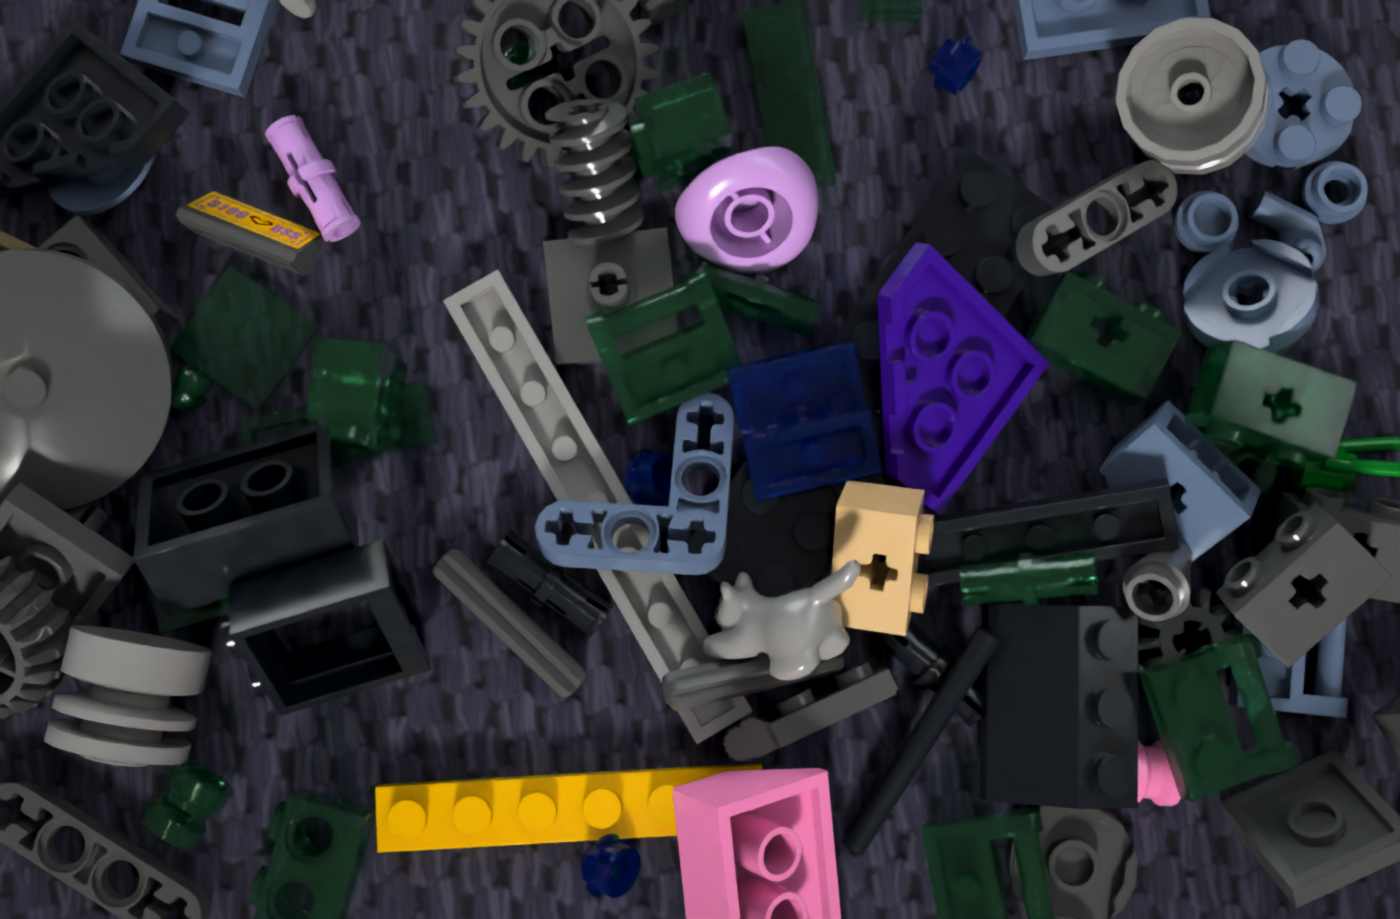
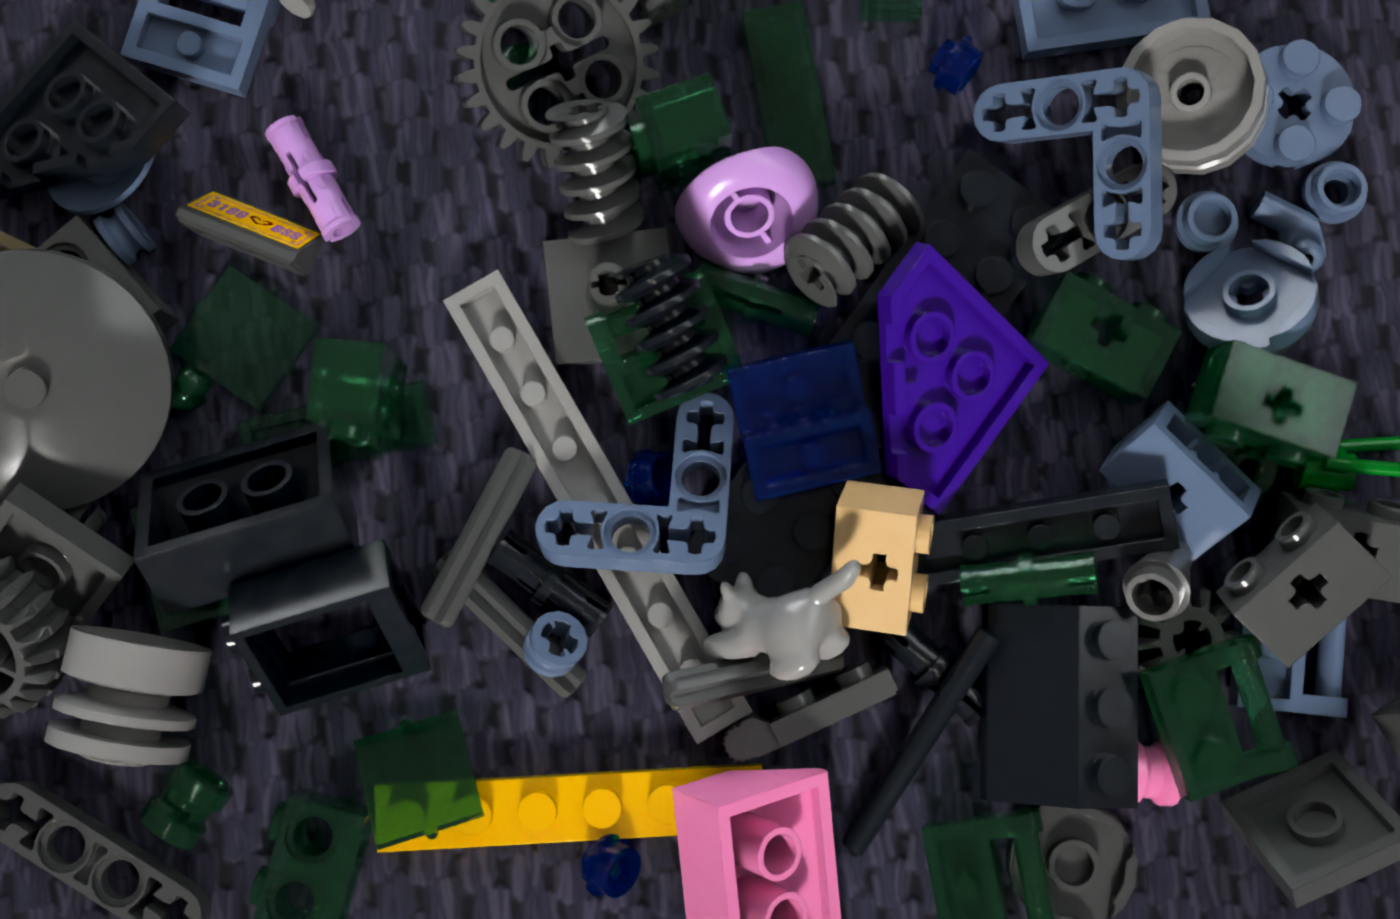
(124, 233): none -> sand blue bush
(418, 779): none -> clear green piece
(478, 537): none -> dark grey axle
(572, 642): none -> sand blue bush
(671, 324): none -> black piece
(852, 237): none -> dark grey piece
(1110, 135): none -> sand blue beam

